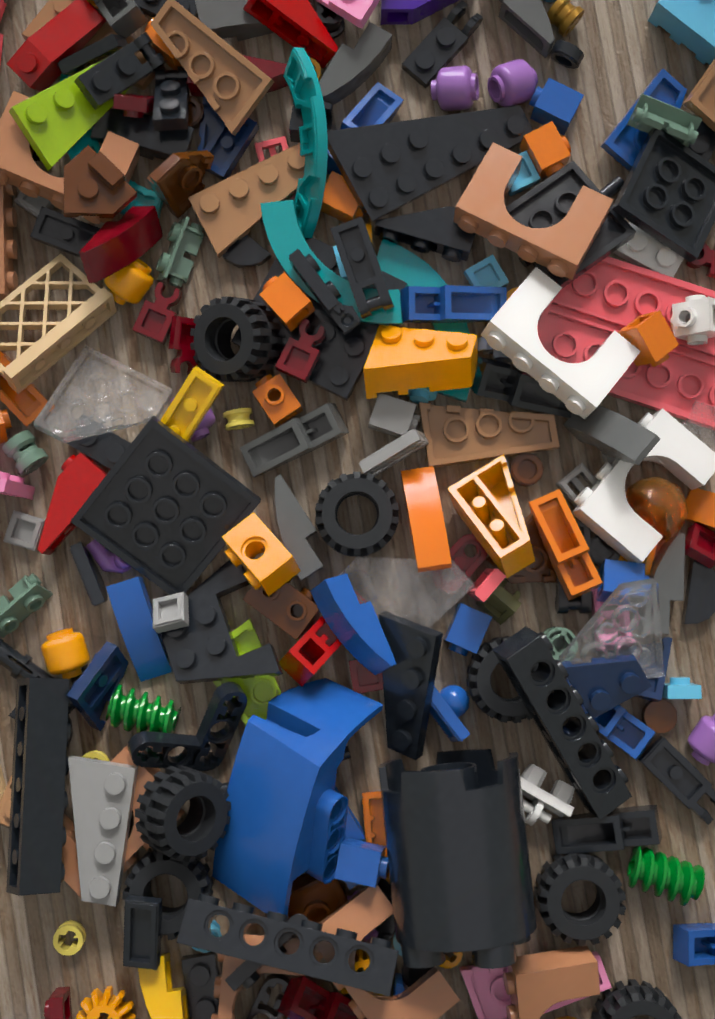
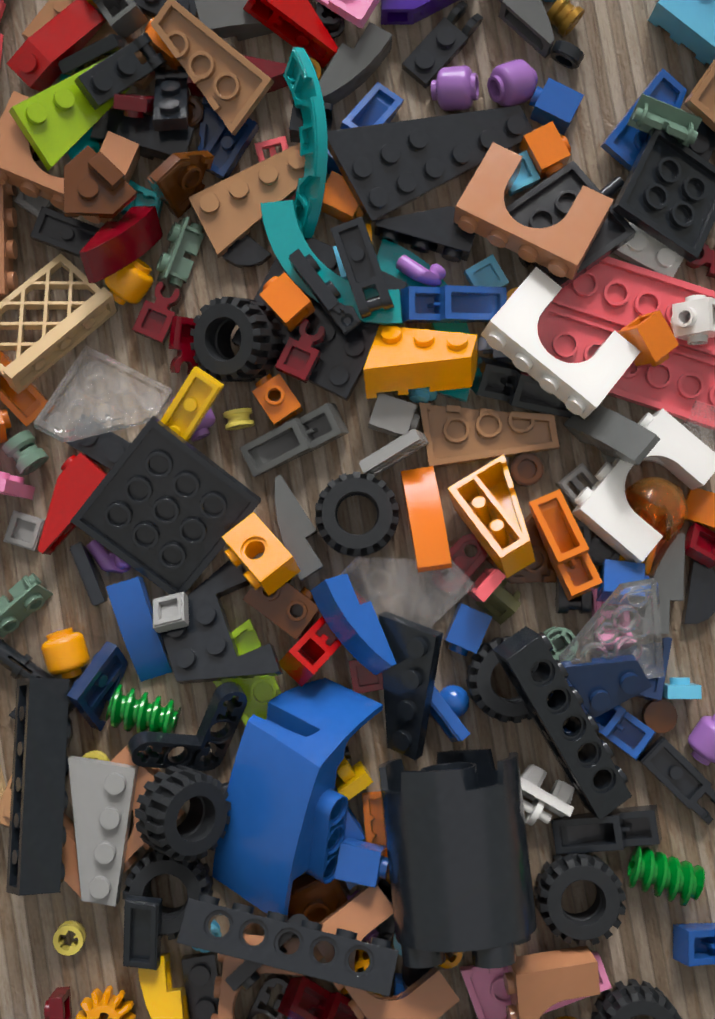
(352, 778): none -> yellow tile
(419, 273): none -> medium lavender arm

